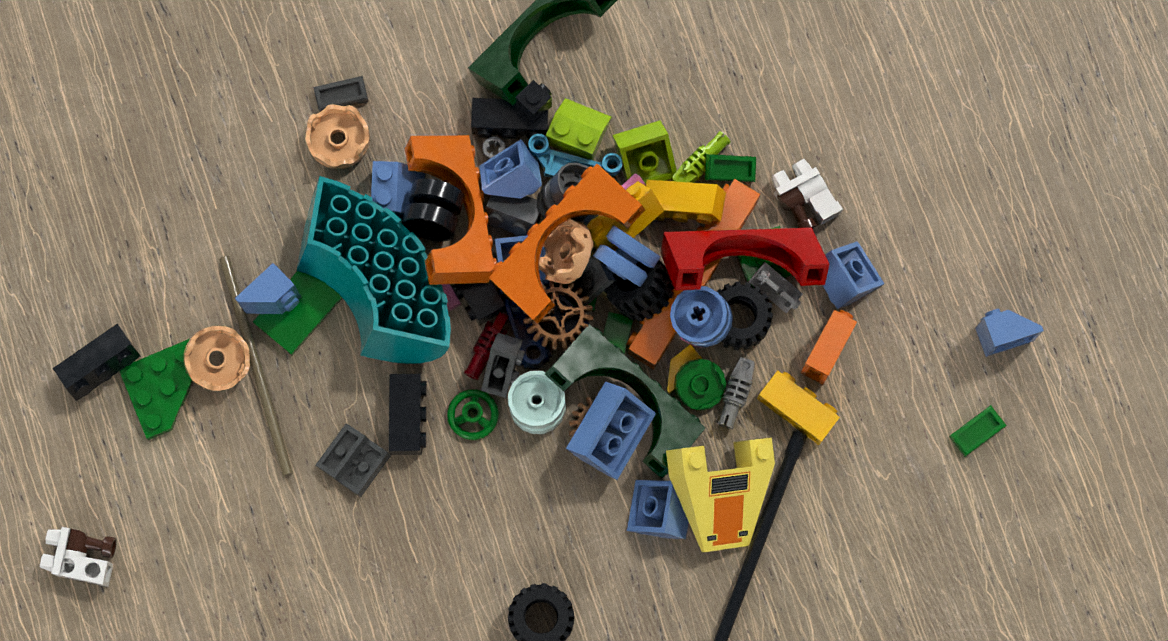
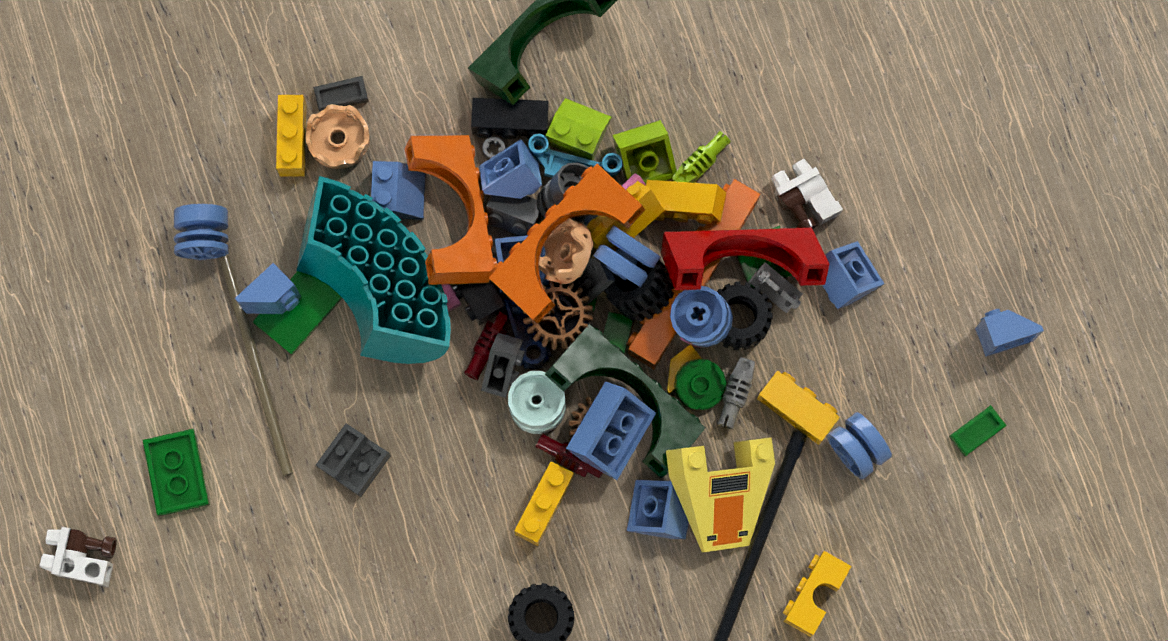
(96, 362): black brick -> none
(158, 388): green plate -> none
(176, 472): none -> green tile
(200, 231): none -> medium blue wheel
(235, 358): light nougat plate -> none
(291, 135): none -> yellow brick
(407, 414): black brick -> none
(433, 209): black wheel -> none
(472, 405): green piece -> none
(534, 100): black brick -> none
(544, 503): none -> yellow brick
(565, 457): none -> dark red hinge
(730, 168): green tile -> none
(803, 612): none -> yellow arch
(829, 346): orange window -> none
(859, 445): none -> medium blue wheel

